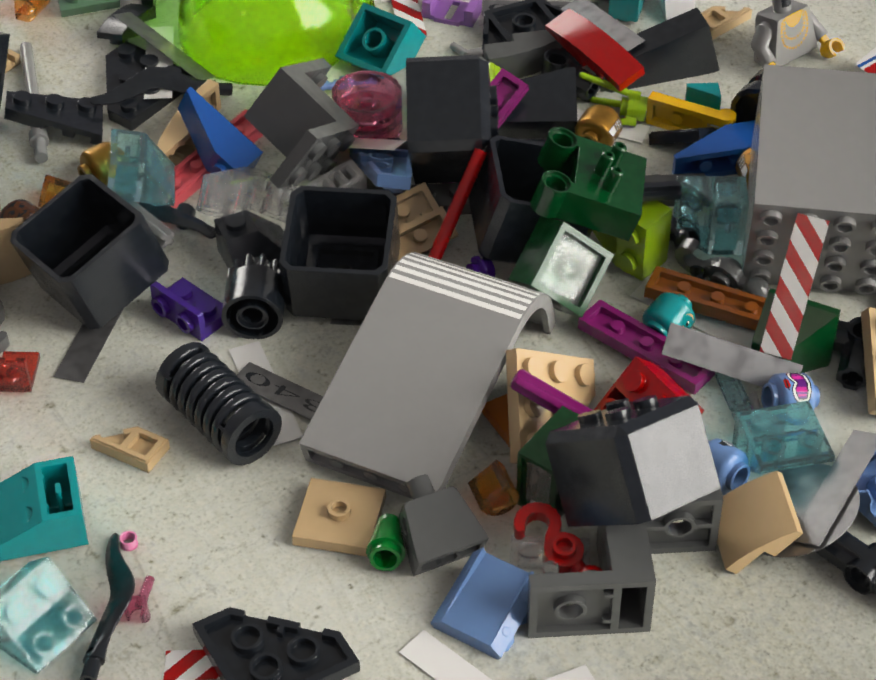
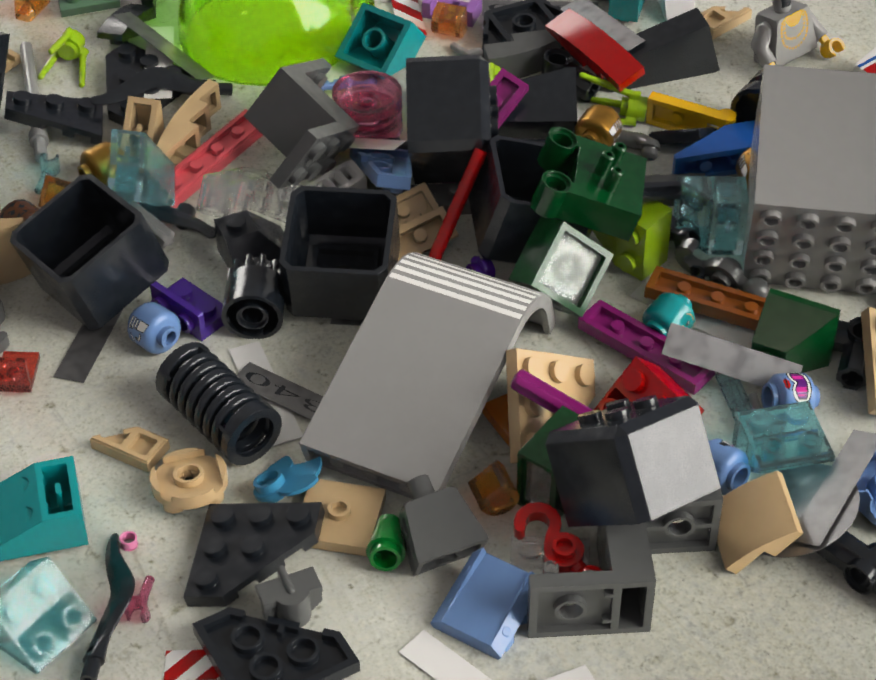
(48, 167): none -> clear light blue hand
(68, 47): none -> lime plant
(144, 116): none -> tan slope
(153, 327): none -> medium blue head
(178, 494): none -> tan plate
(215, 138): blue slope -> none
(247, 545): none -> black plate
(286, 479): none -> dark azure plate
(290, 595): none -> dark grey piece
(449, 20): none -> clear orange brick
(648, 145): none -> dark grey arm
(704, 94): teal slope -> none
(794, 286): sticker -> none

